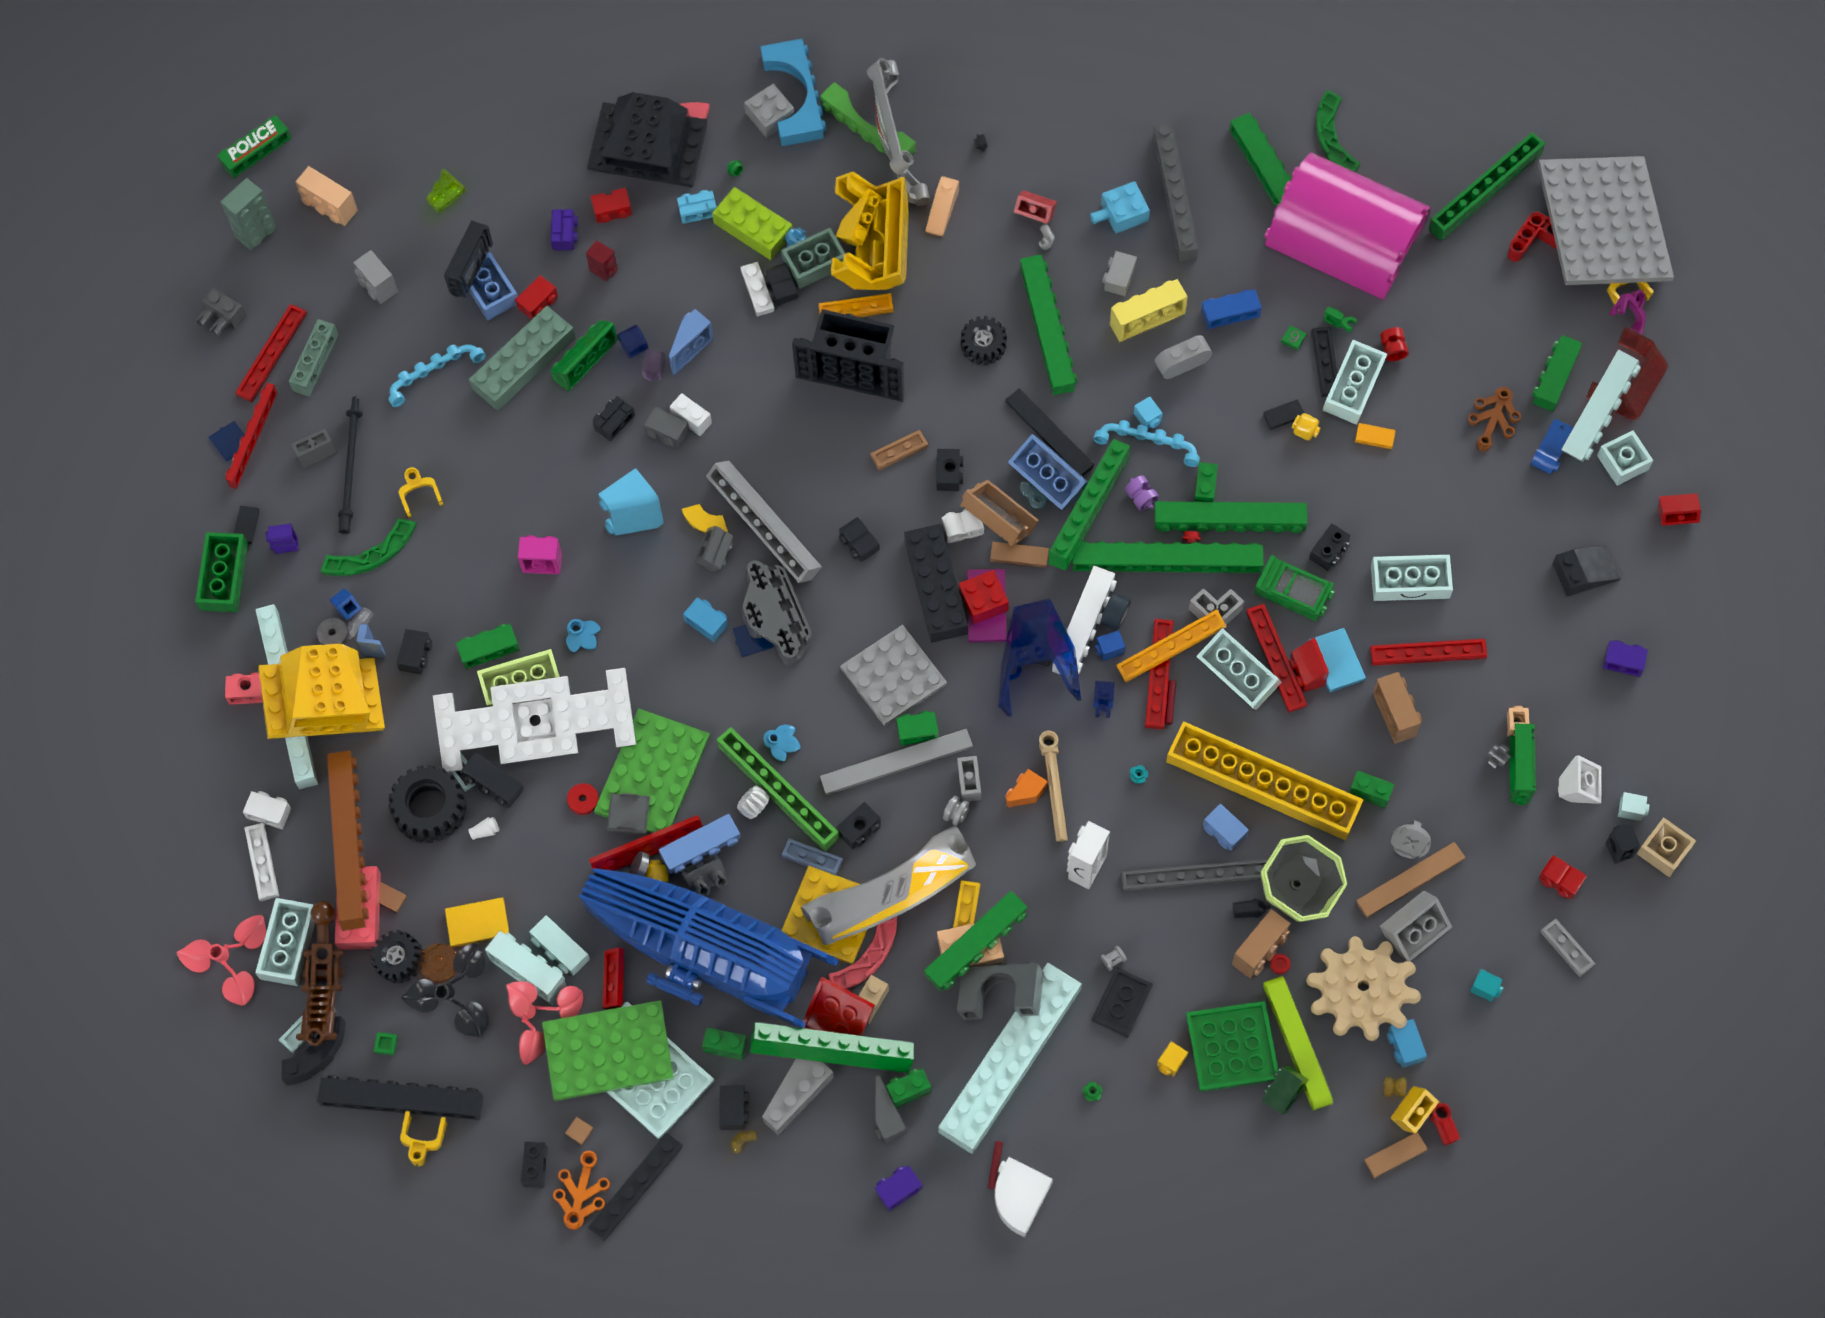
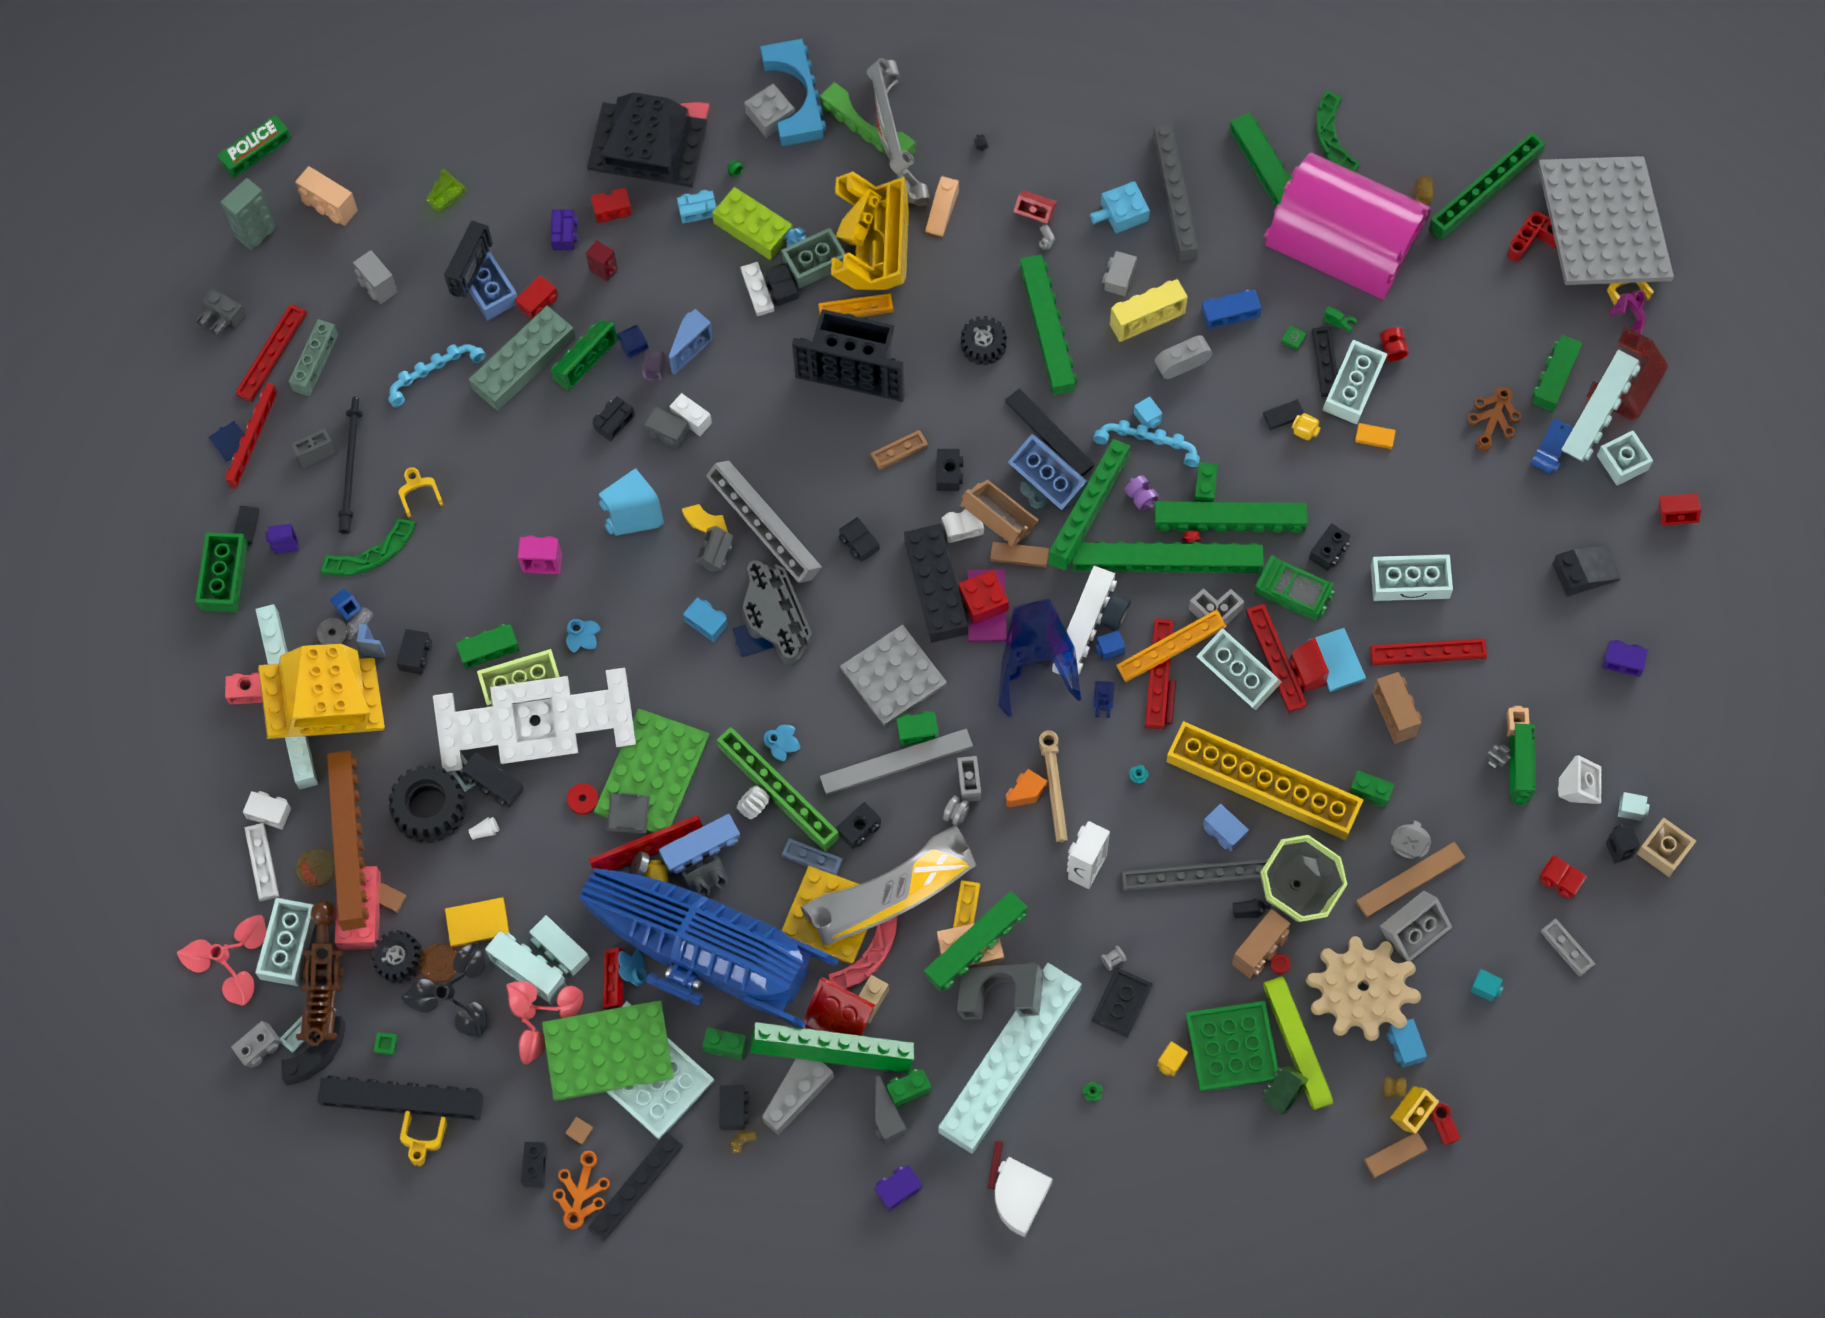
(257, 1044): none -> light grey brick
(316, 867): none -> clear yellow tile
(632, 967): none -> dark azure plate
(1425, 189): none -> clear yellow brick

